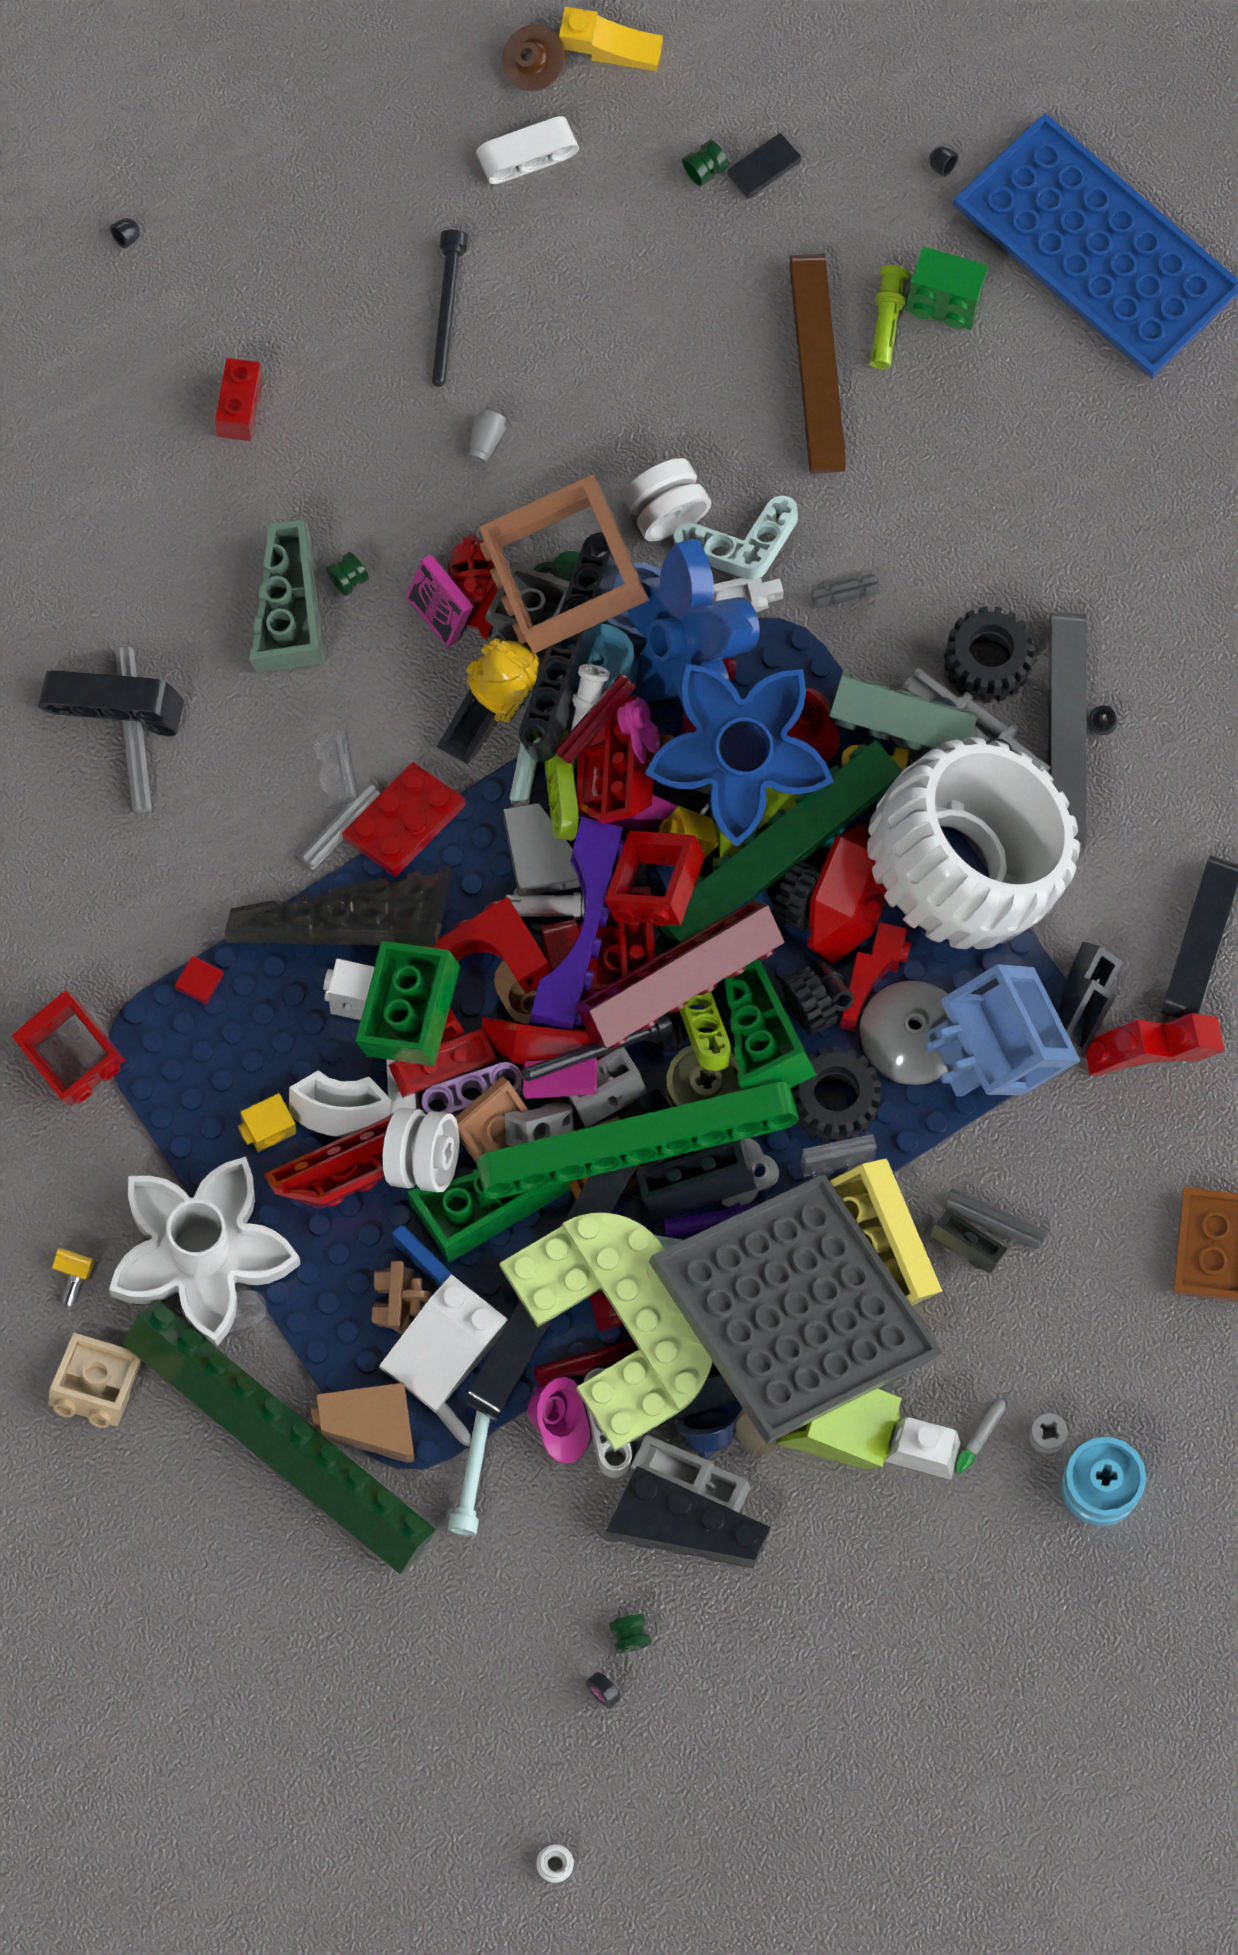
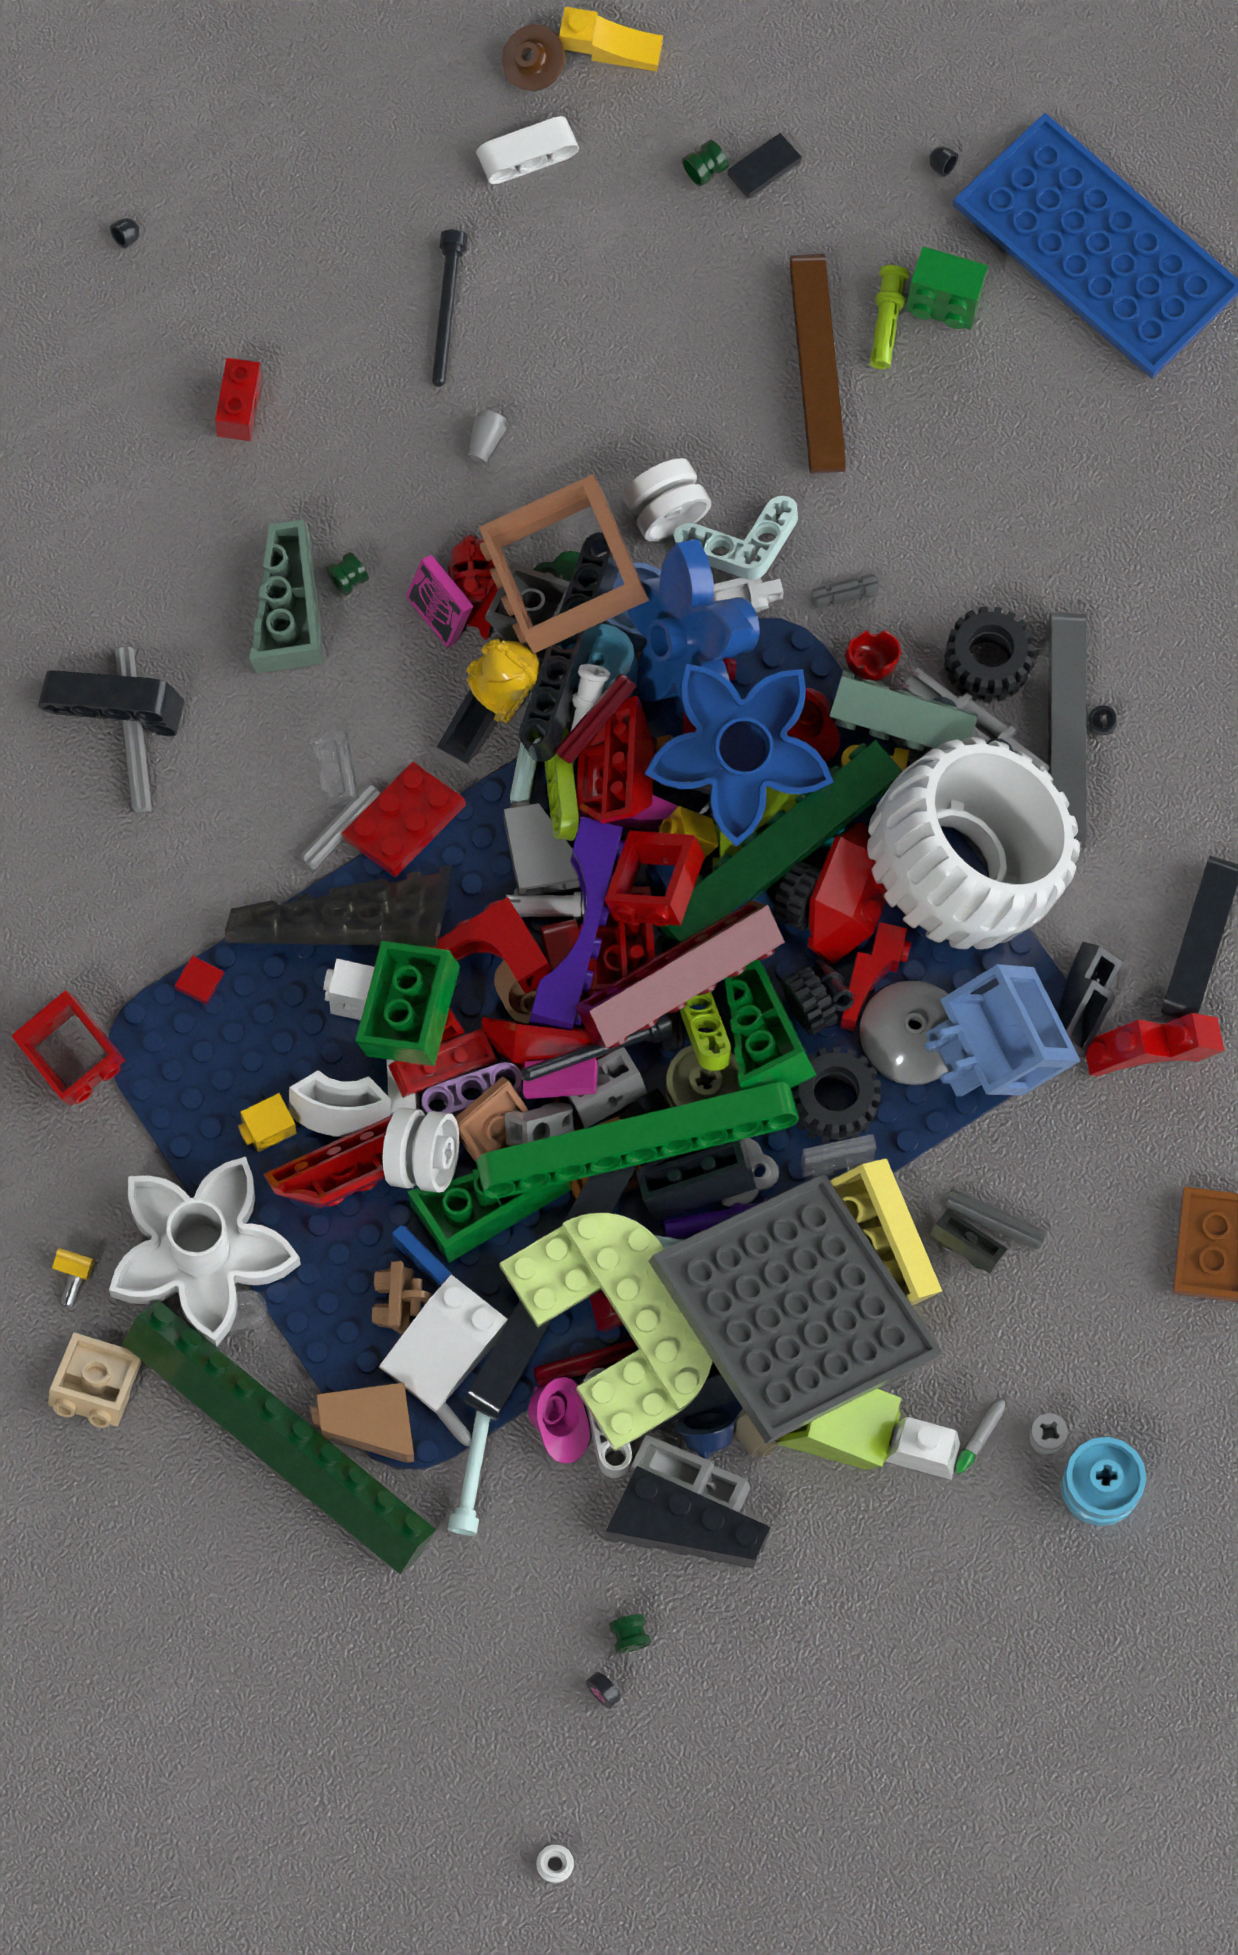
(635, 720): dark pink plate -> none
(873, 655): none -> red hair

